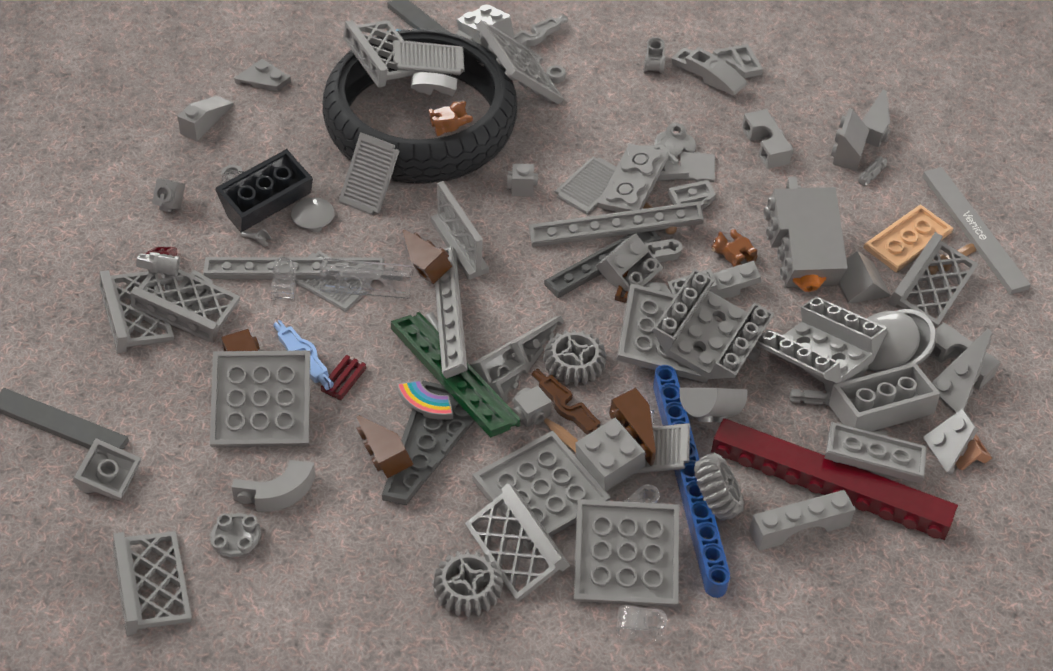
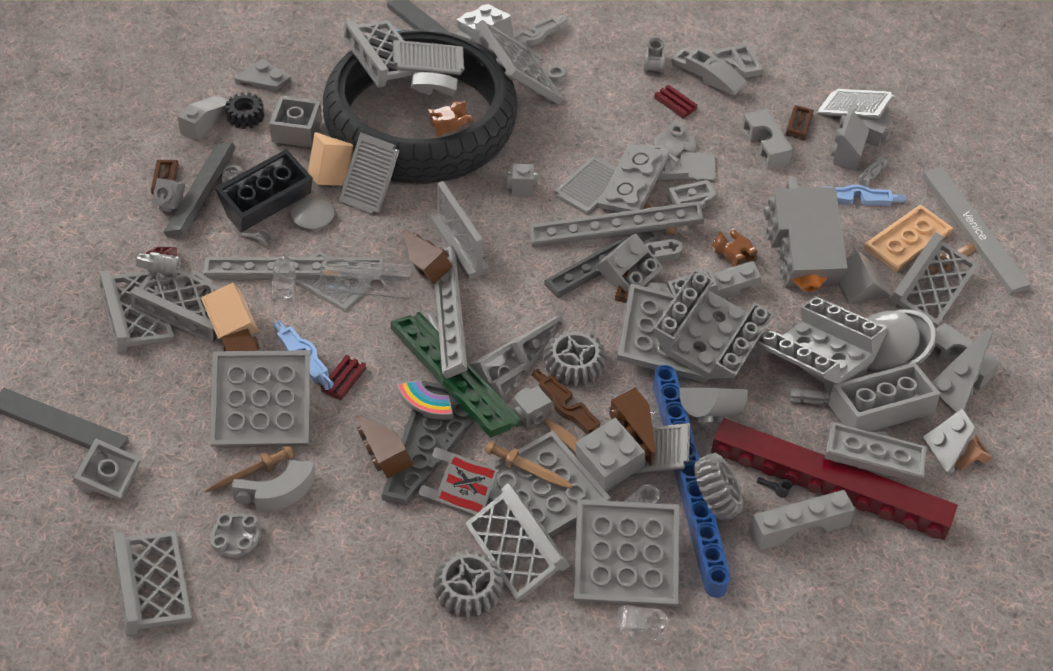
(167, 163): none -> reddish brown tile
(199, 190): none -> dark grey tile
(228, 311): none -> light nougat slope
(248, 118): none -> black tyre
(266, 462): none -> medium nougat sword
(295, 121): none -> light grey brick
(329, 160): none -> light nougat slope
(464, 483): none -> flag
(512, 458): none -> medium nougat sword
(676, 99): none -> dark red tile
(779, 488): none -> black hand
(796, 132): none -> reddish brown tile
(865, 103): none -> light grey window
(868, 196): none -> light blue piece

